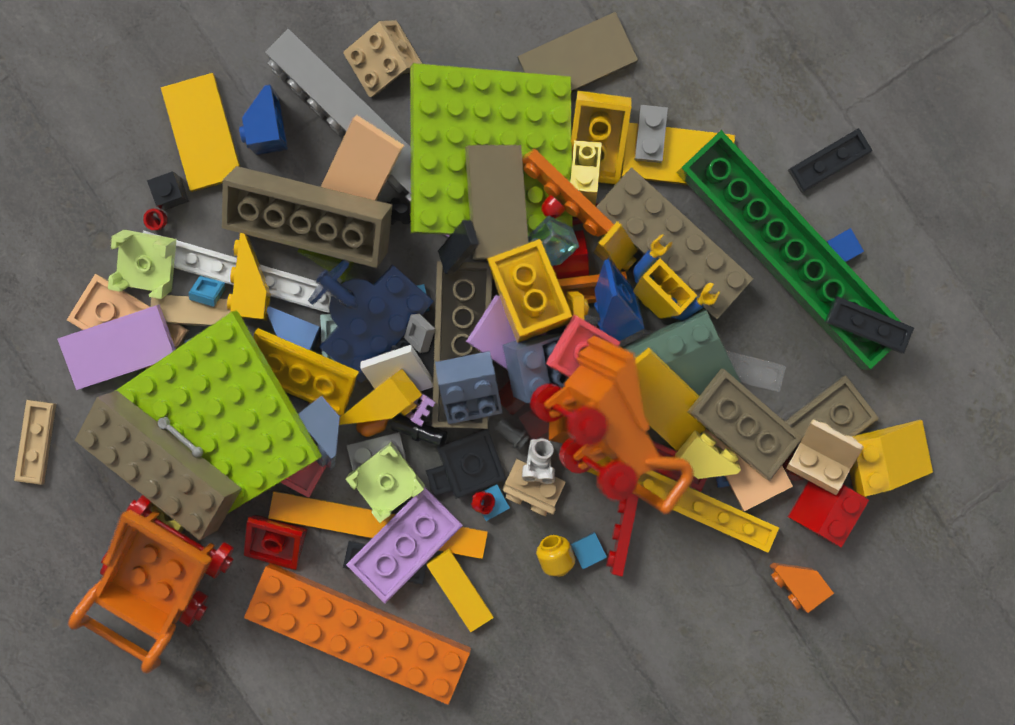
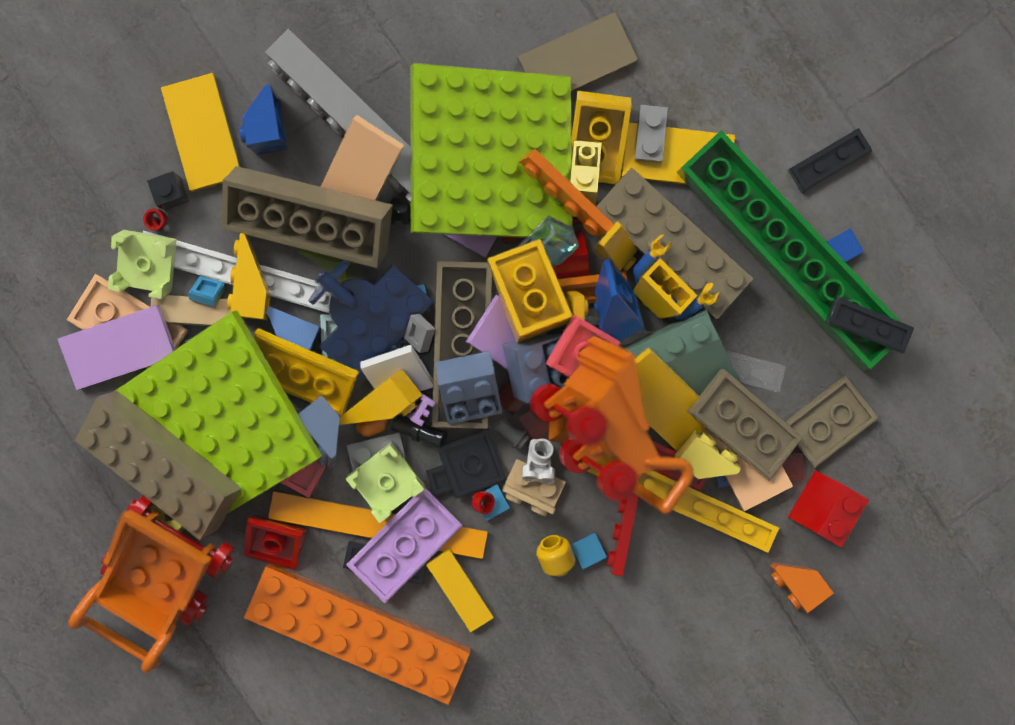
(35, 442): tan tile -> none
(165, 423): light grey hinge -> none
(381, 56): tan bracket -> none
(458, 247): black tile -> none
(496, 198): dark tan tile -> none
(552, 207): red hinge -> none
(825, 456): tan bracket -> none
(890, 458): yellow slope -> none

